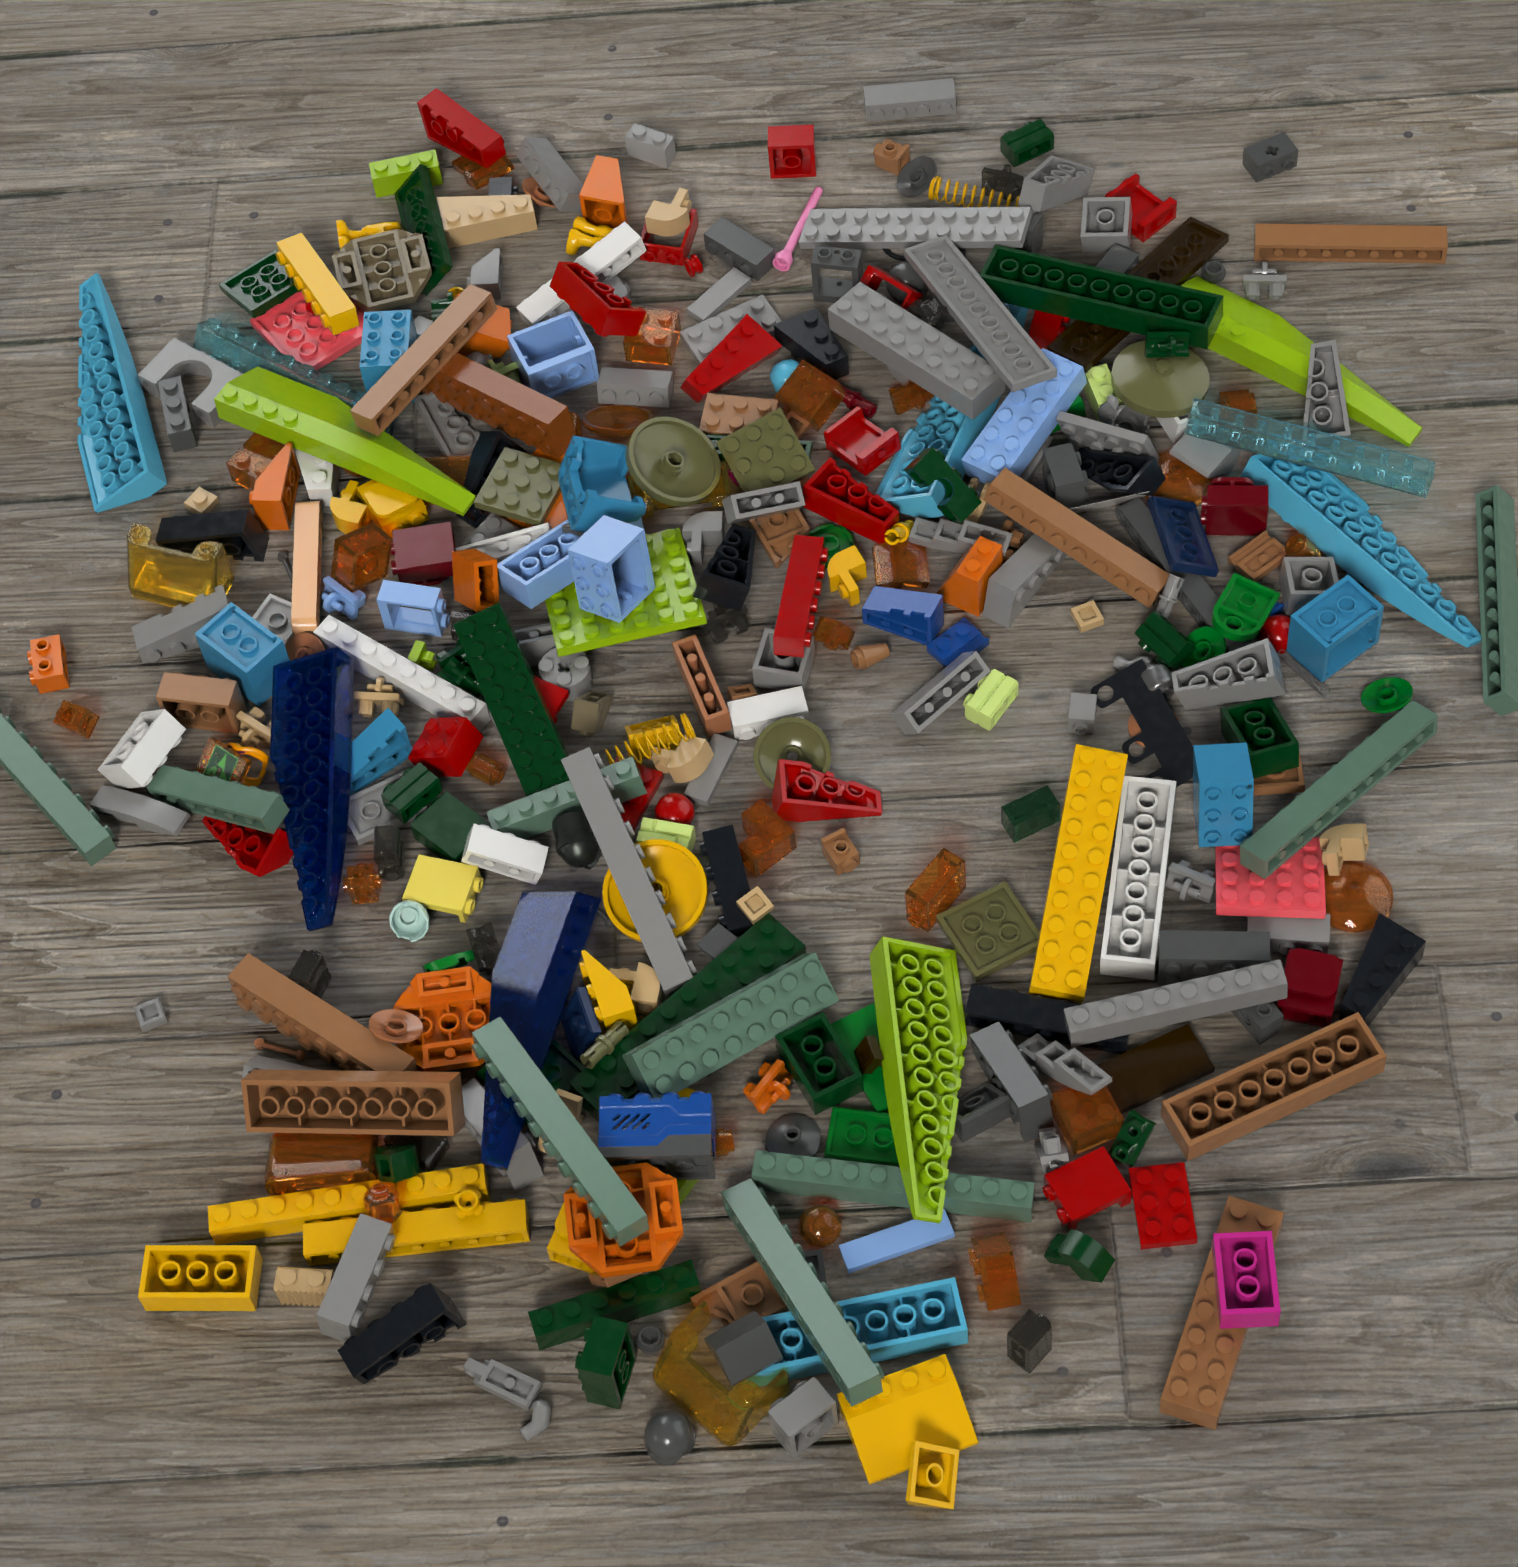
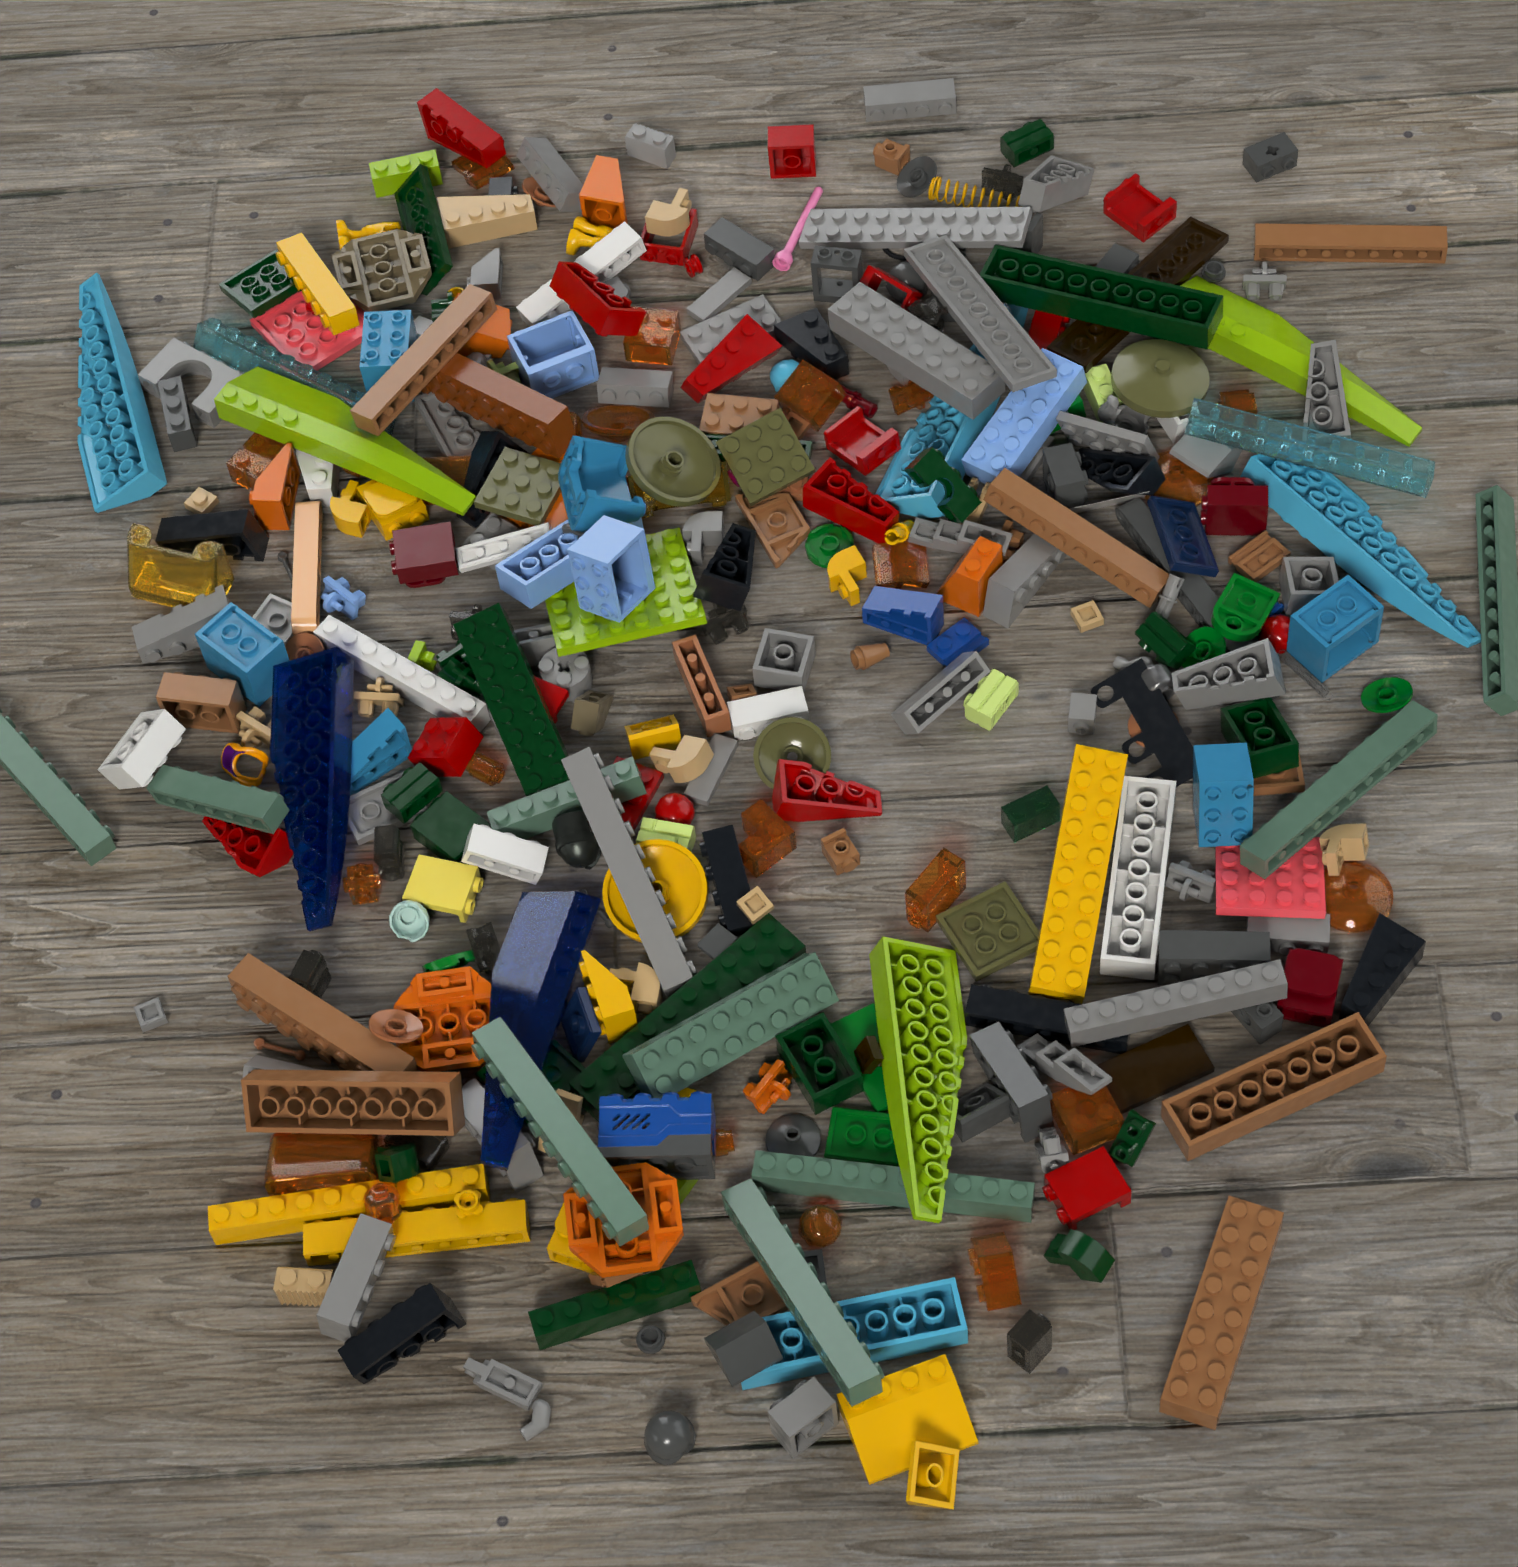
(48, 664): orange brick -> none
(76, 719): clear orange brick -> none
(140, 809): light grey slope -> none
(200, 1278): yellow brick -> none
(223, 762): tile -> none
(361, 557): clear orange brick -> none
(411, 620): light blue window -> none
(475, 579): orange brick -> none
(604, 1044): olive pin -> none
(606, 1362): dark green brick -> none
(689, 731): yellow piece -> none
(719, 1411): clear yellow windscreen -> none
(763, 502): light grey brick -> none
(799, 596): red brick -> none
(833, 634): clear orange brick -> none
(894, 1242): light blue tile -> none
(1105, 223): light grey brick -> none
(1162, 1205): red plate -> none
(1167, 344): dark green hips -> none
(1245, 1279): dark pink brick -> none
(1301, 546): clear orange brick -> none

